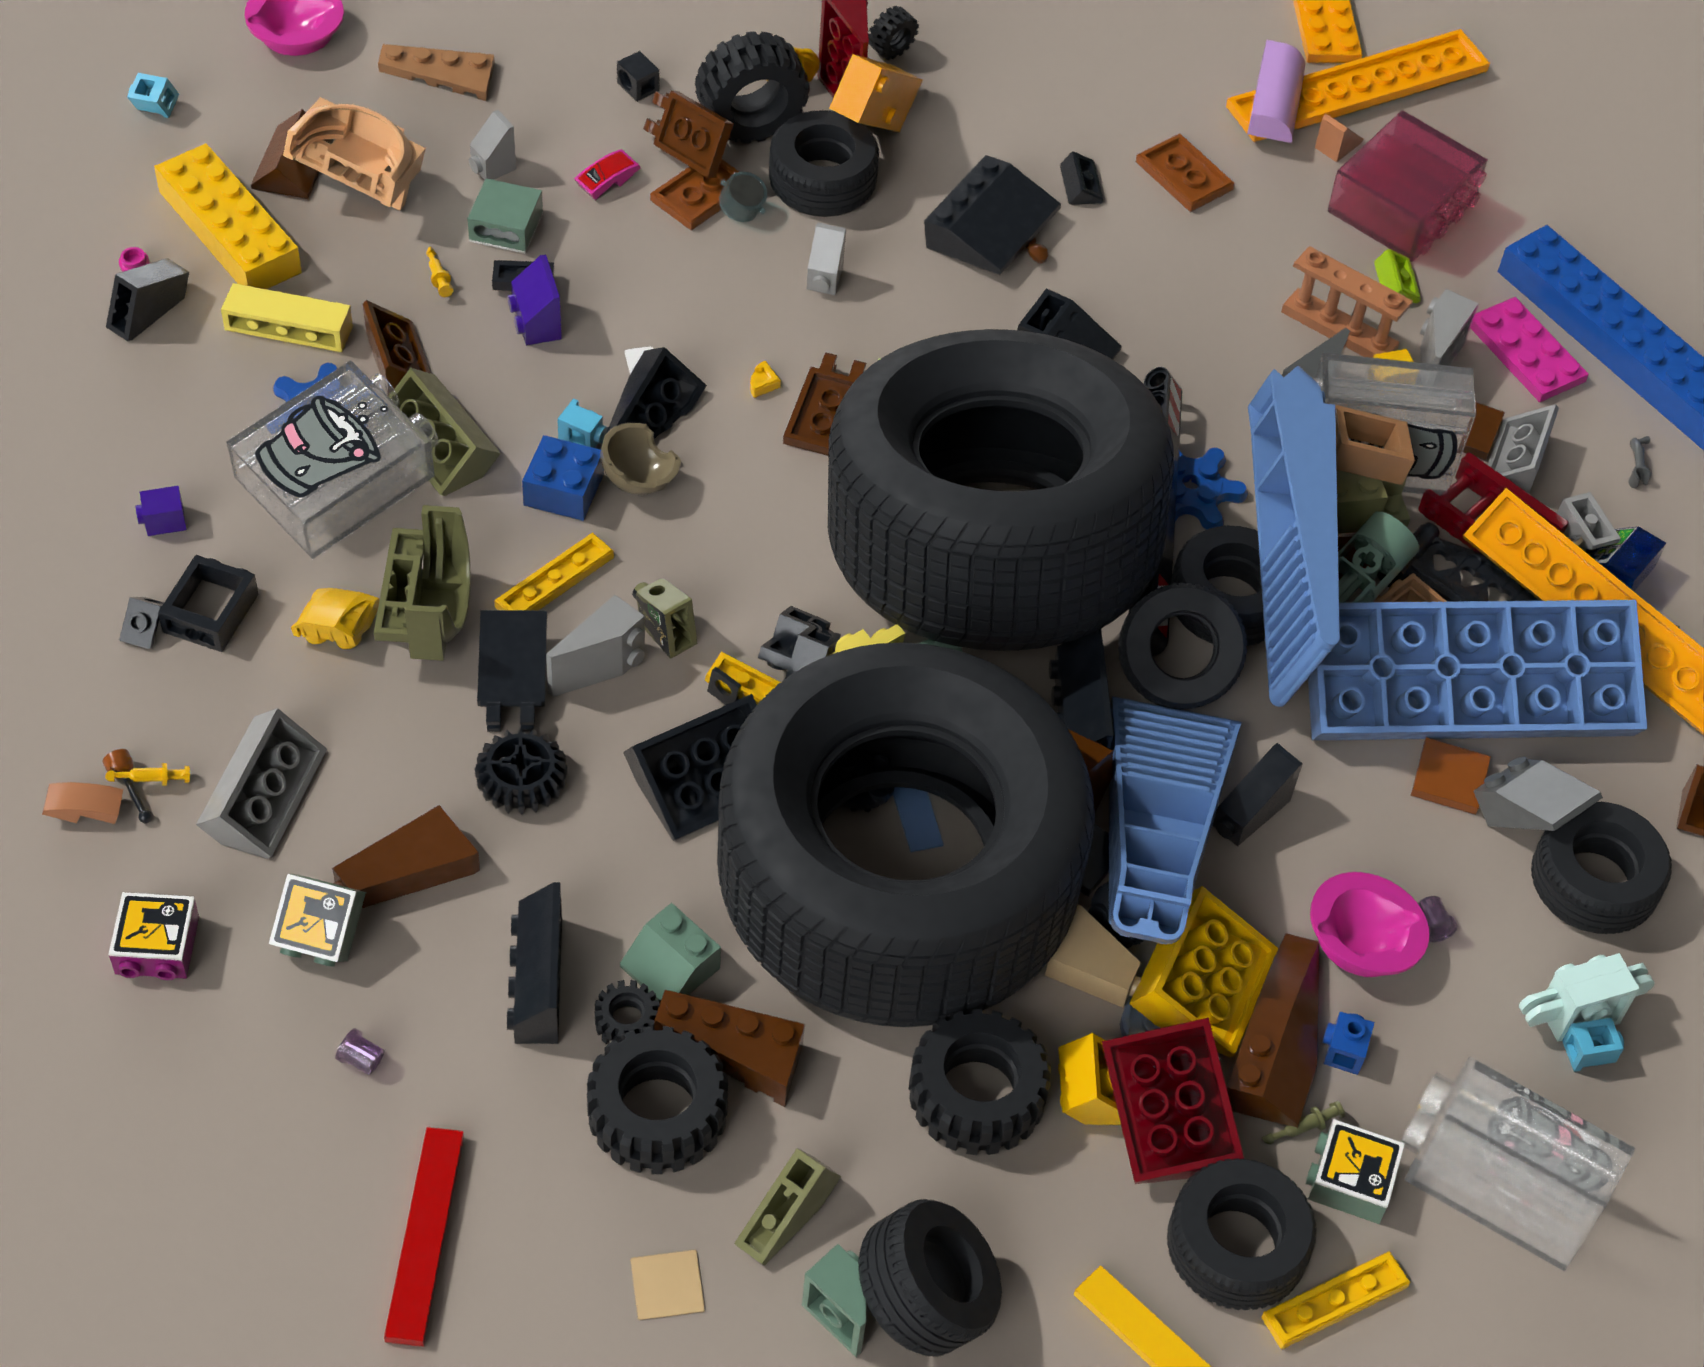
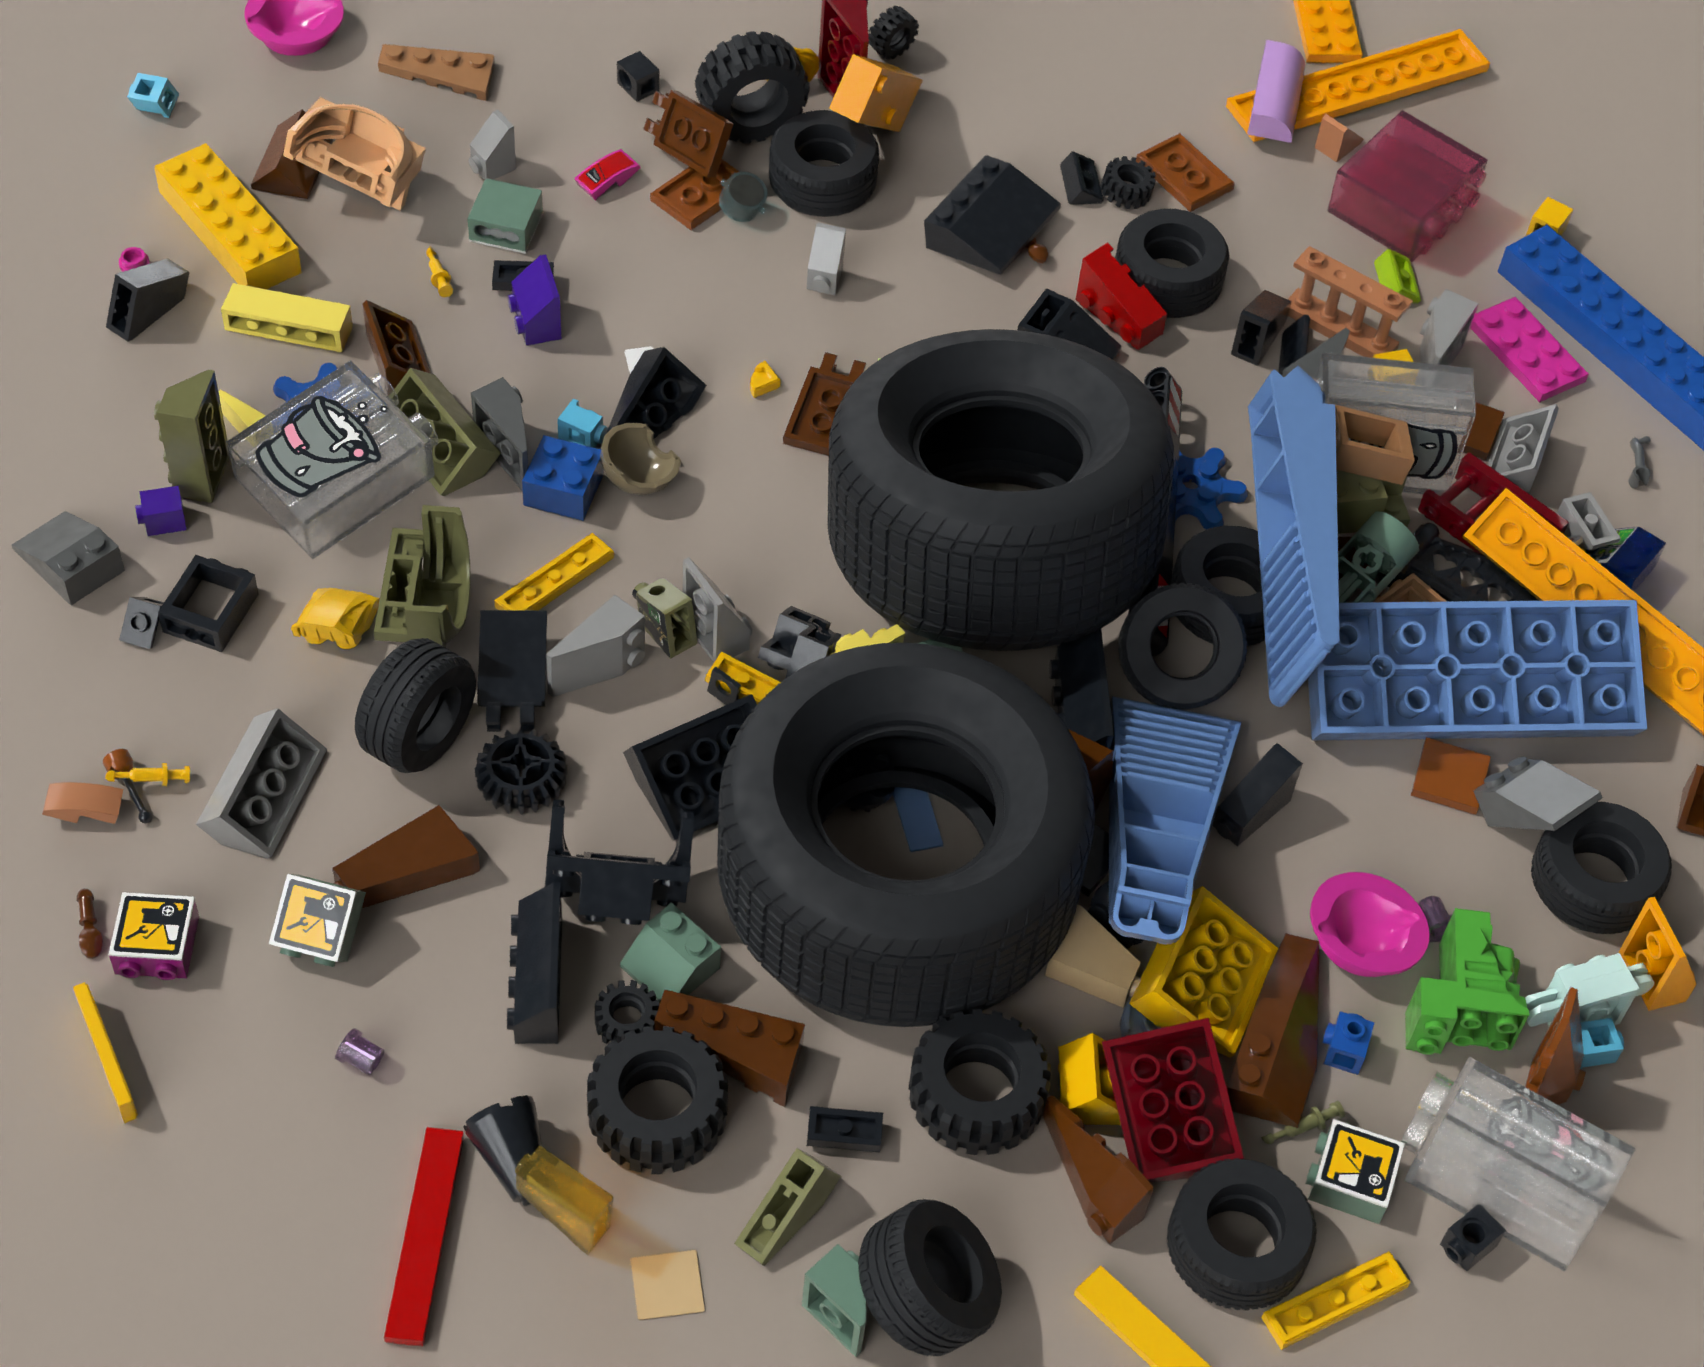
(71, 556): none -> dark grey slope
(90, 938): none -> reddish brown piece
(105, 1052): none -> yellow tile
(193, 436): none -> olive slope
(238, 412): none -> light yellow slope
(415, 705): none -> black tyre
(500, 417): none -> dark grey slope
(504, 1138): none -> black cone
(565, 1198): none -> clear yellow slope
(618, 883): none -> black piece
(715, 616): none -> light grey slope
(845, 1129): none -> black plate
(1107, 1186): none -> reddish brown wedge
(1117, 299): none -> red wedge
(1124, 193): none -> black tyre
(1179, 237): none -> black tyre
(1259, 326): none -> black slope
(1294, 342): none -> black slope
(1475, 994): none -> bright green brick
(1479, 1225): none -> black brick
(1552, 214): none -> yellow brick
(1560, 1054): none -> dark orange wedge
(1657, 947): none -> light orange slope

